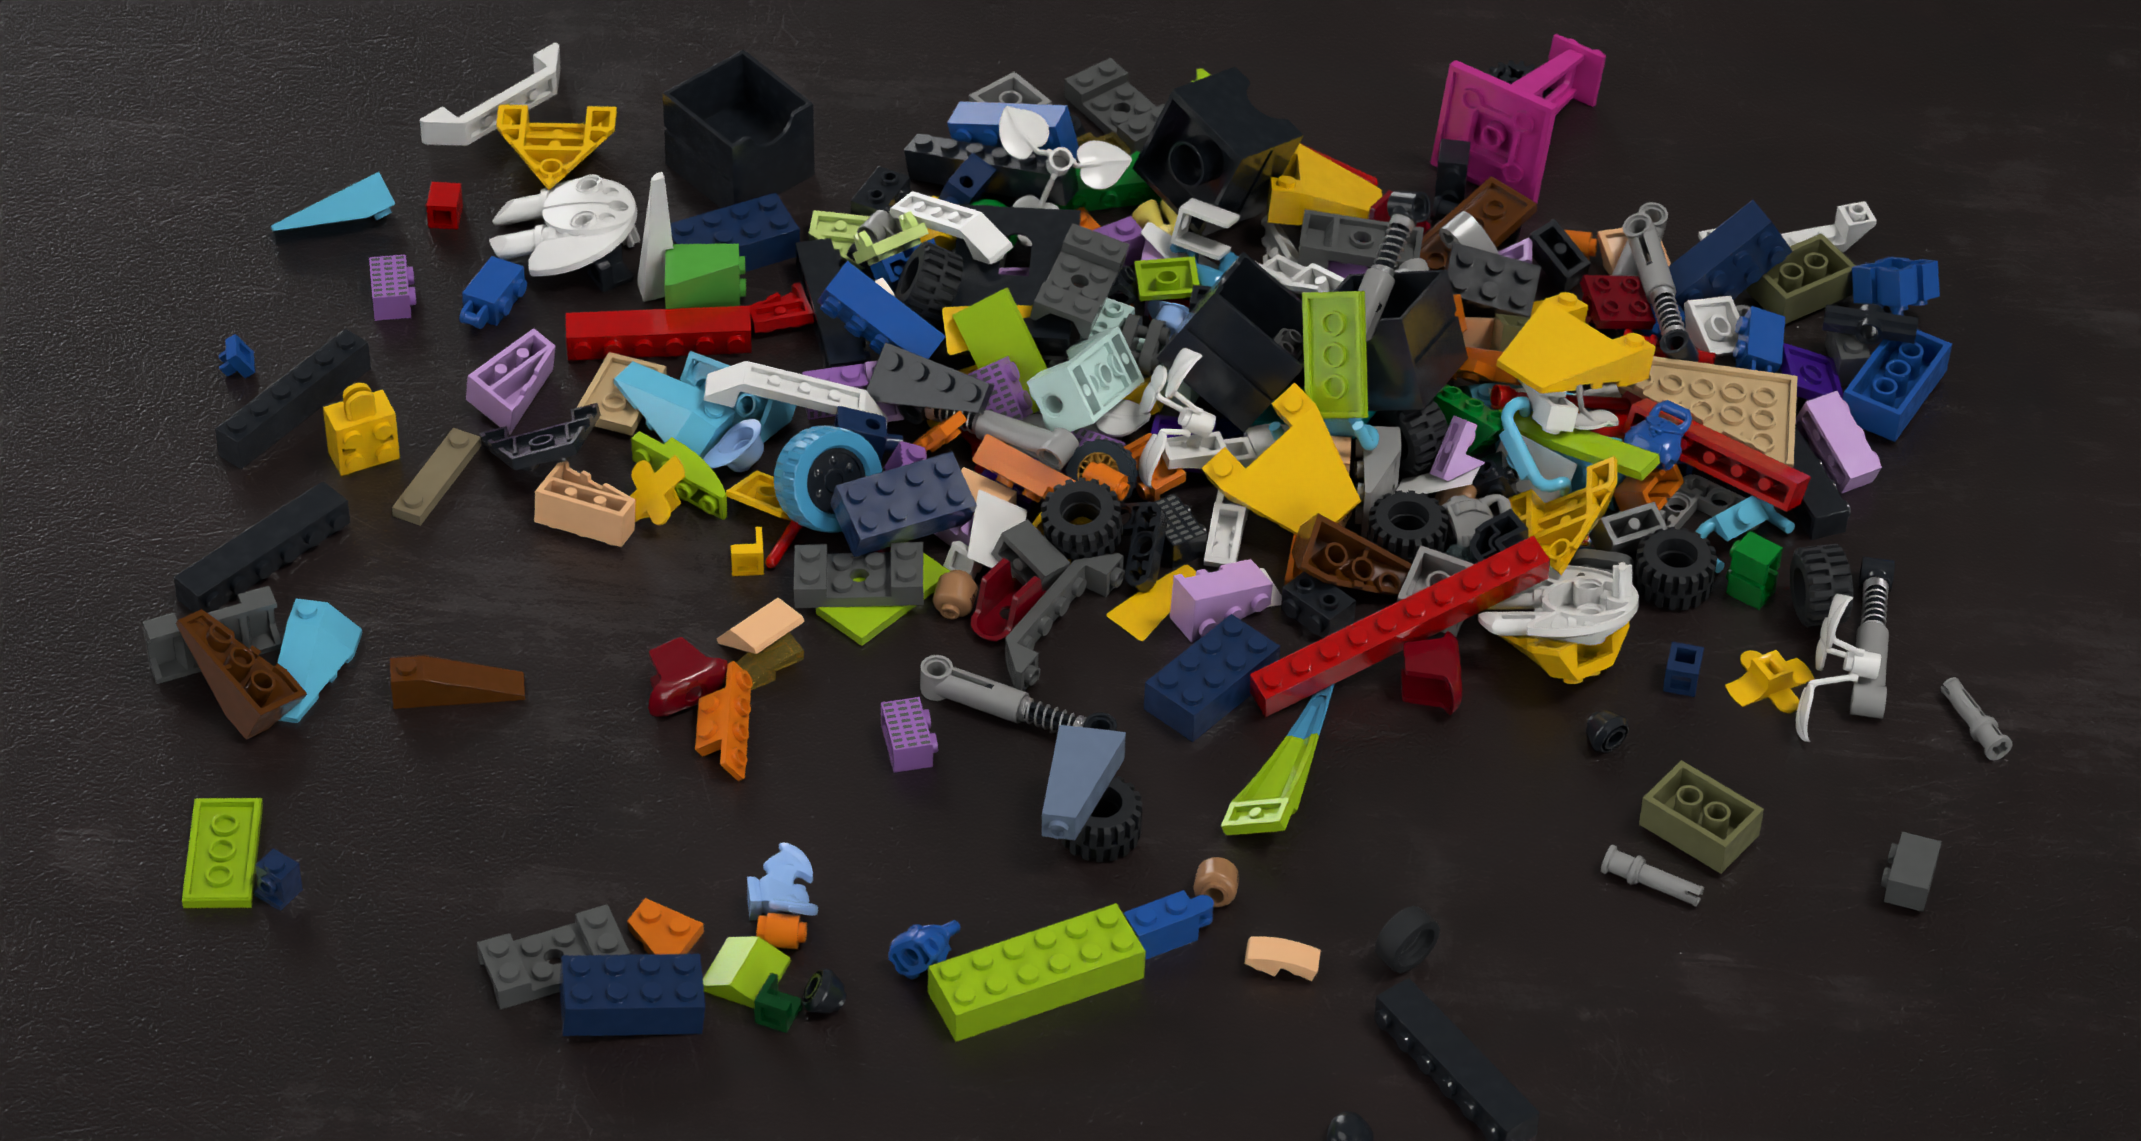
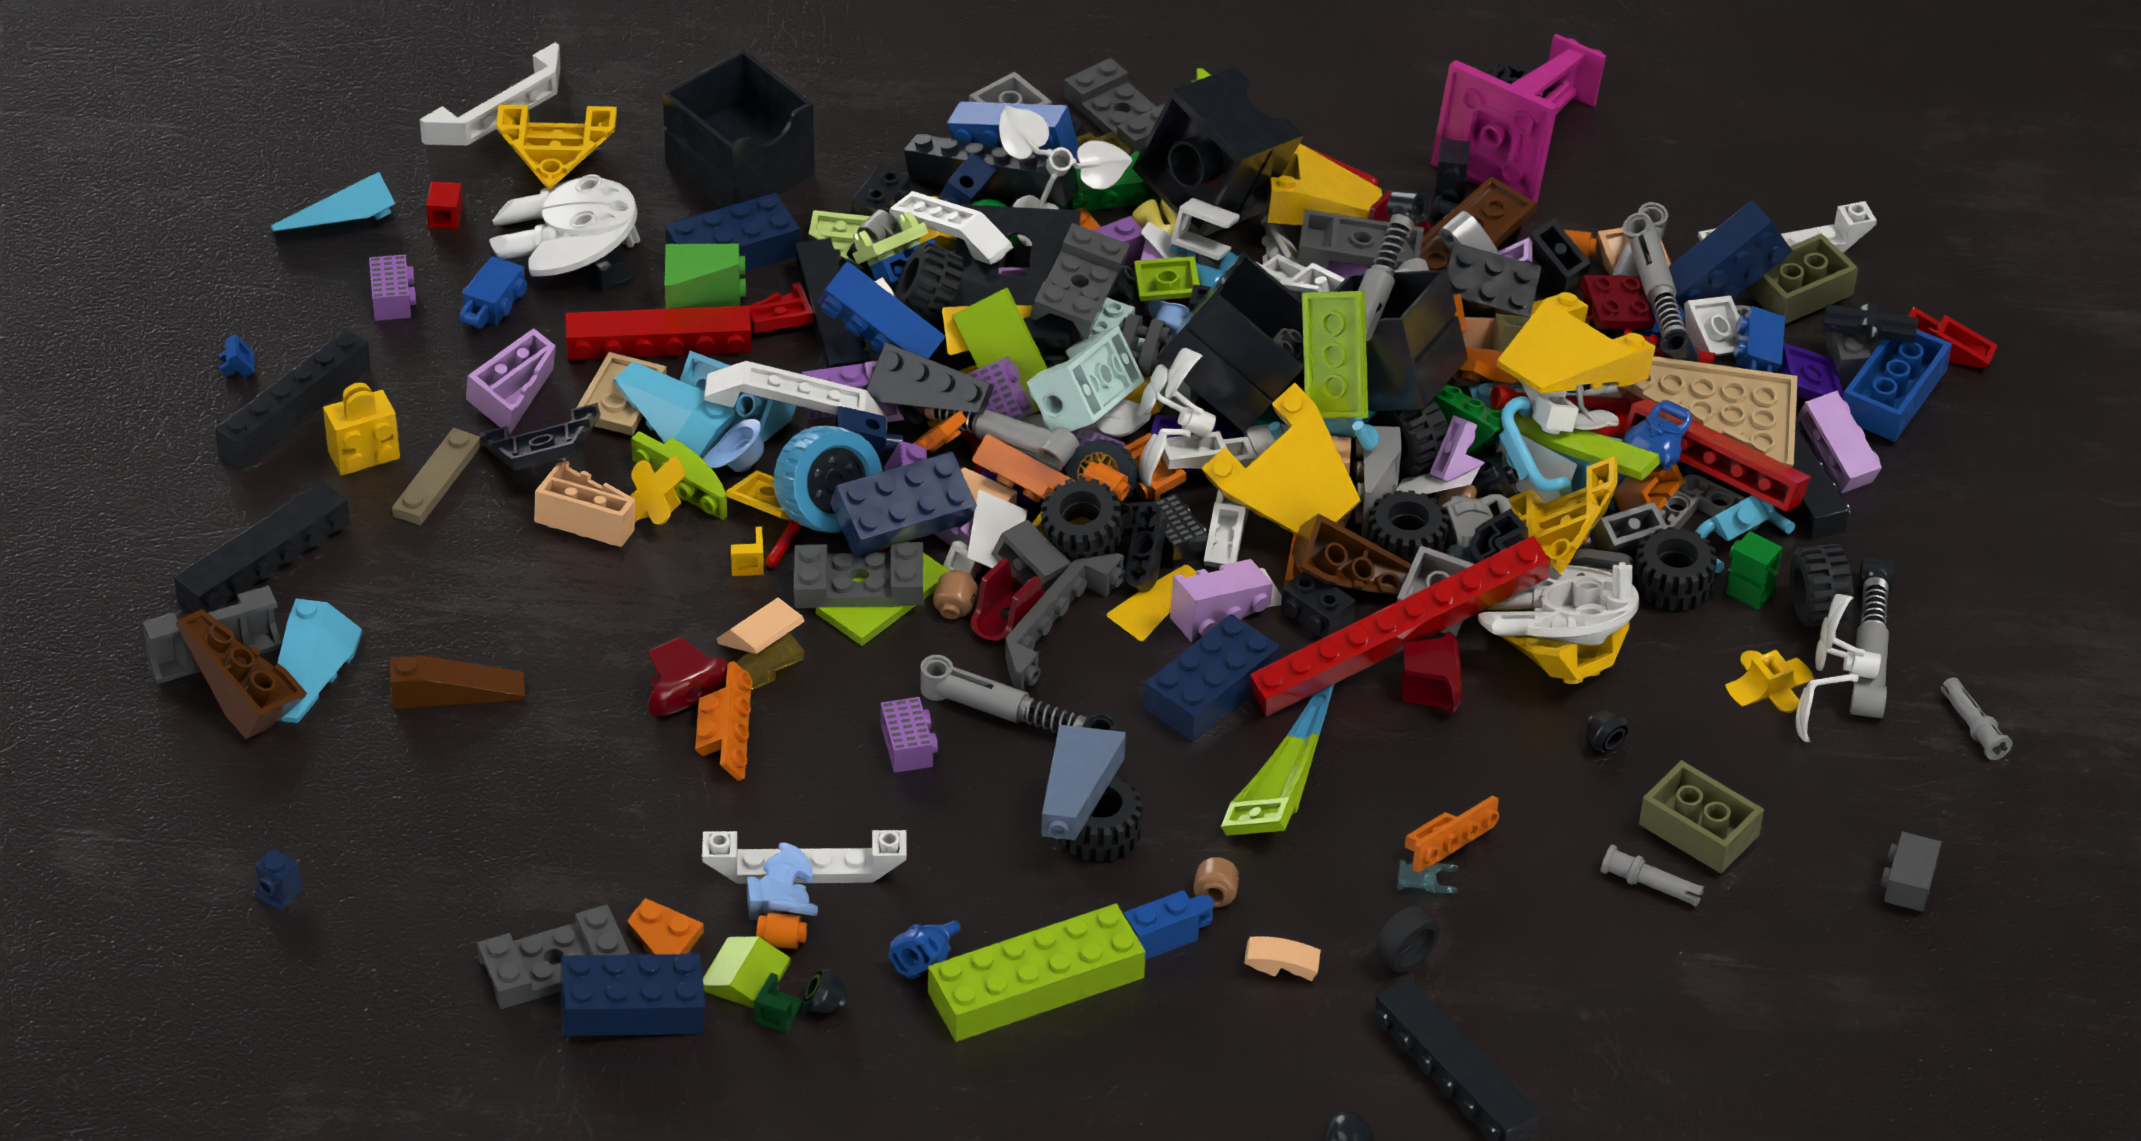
(222, 853): lime tile -> none
(656, 241): white wedge -> none
(828, 865): none -> white slope
(1425, 879): none -> clear light blue piece
(1449, 833): none -> orange bracket
(1683, 669): dark blue brick -> none
(1896, 283): blue brick -> none
(1967, 346): none -> red slope

